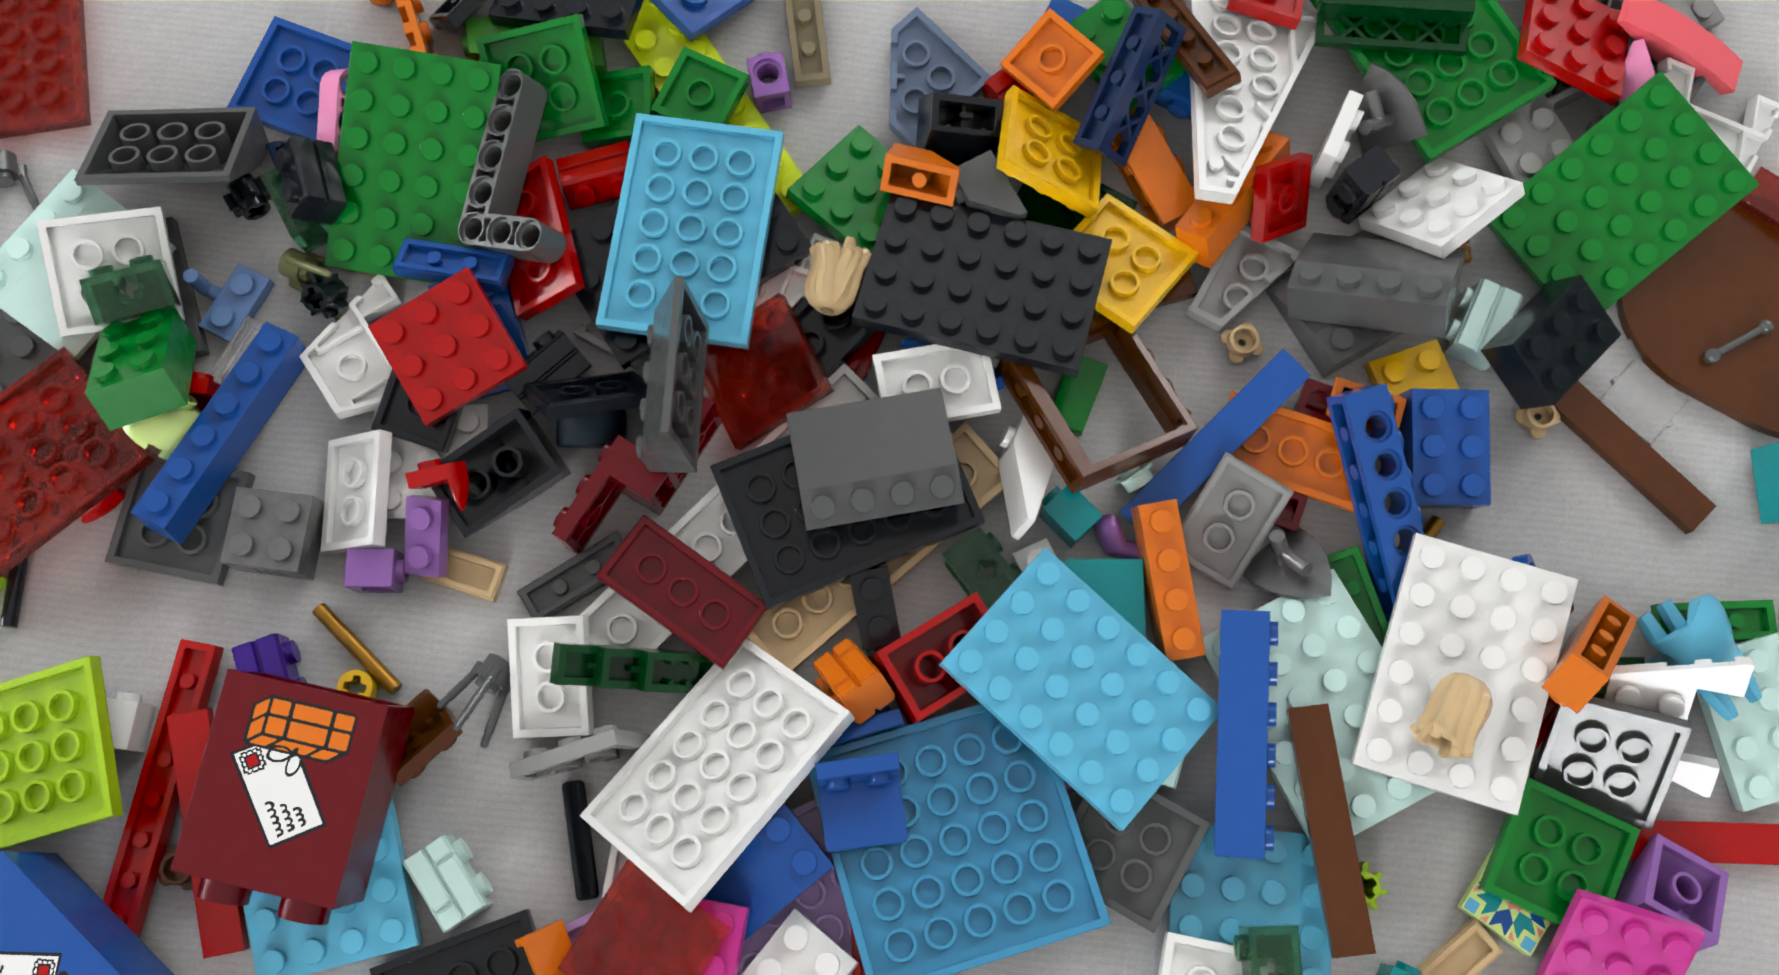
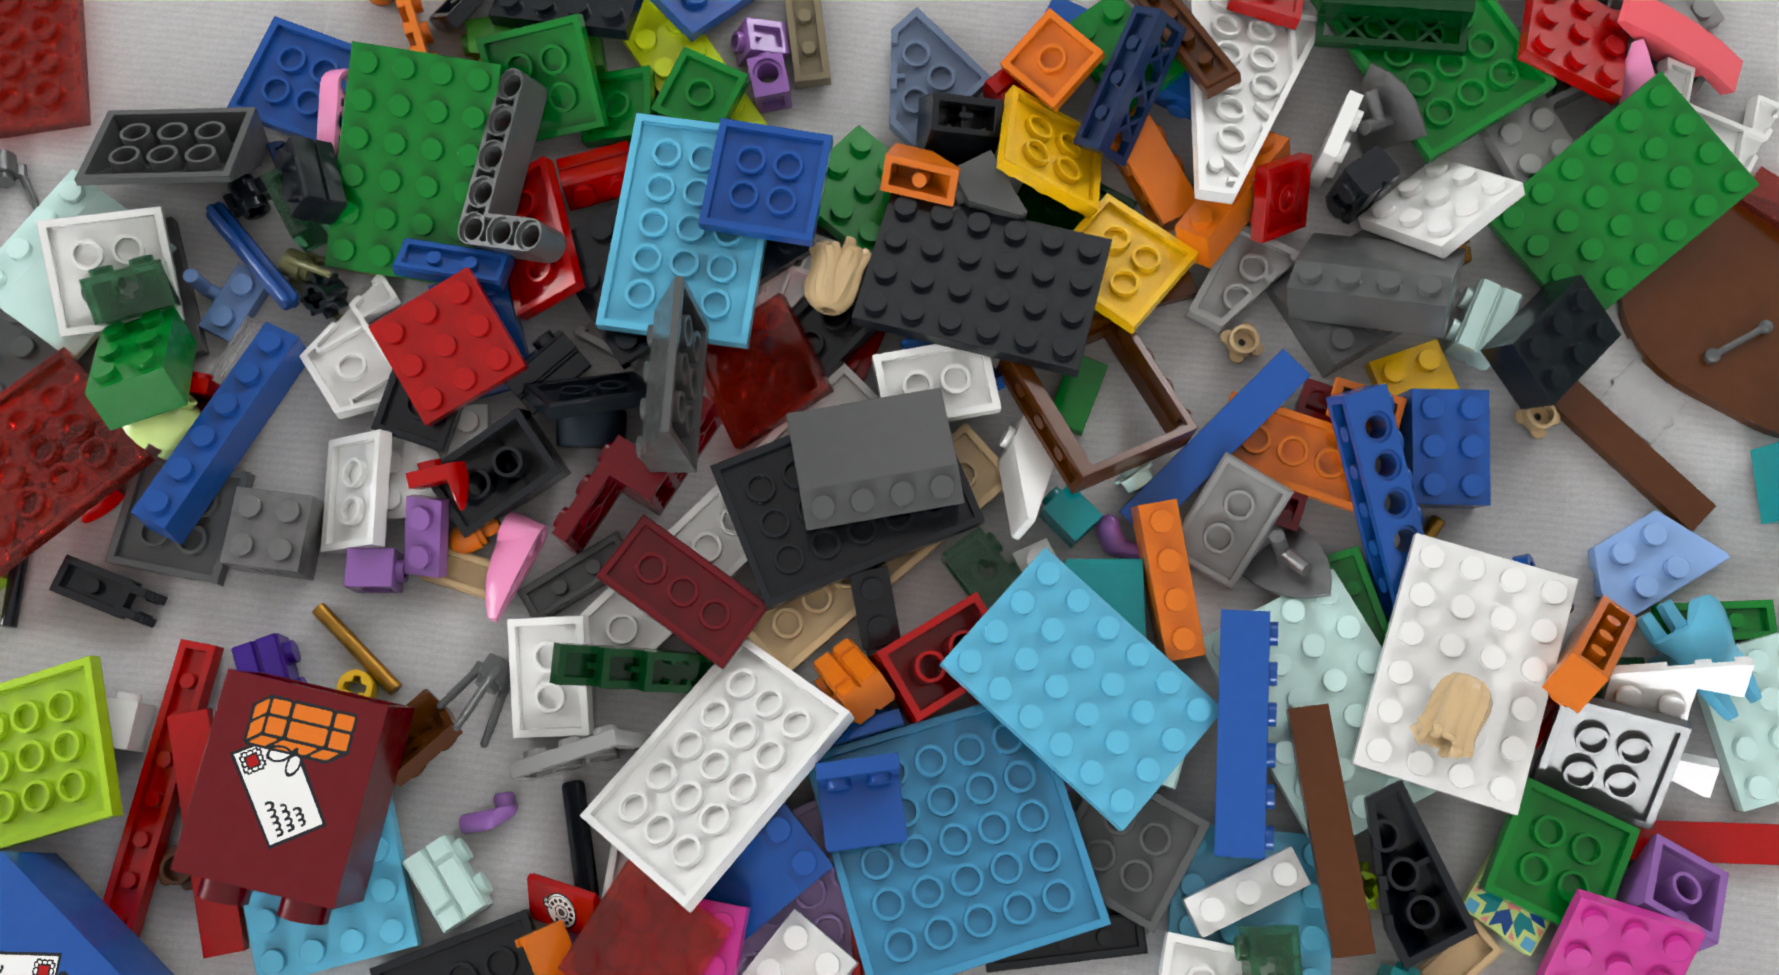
(103, 590): none -> black hinge
(252, 256): none -> blue axle
(475, 541): none -> orange cylinder
(488, 819): none -> medium lavender arm
(513, 556): none -> bright pink piece
(556, 900): none -> red slope
(759, 36): none -> medium lavender bracket
(766, 182): none -> blue plate
(1115, 940): none -> black tile
(1245, 891): none -> white plate
(1414, 887): none -> black wedge
(1650, 561): none -> light blue wing

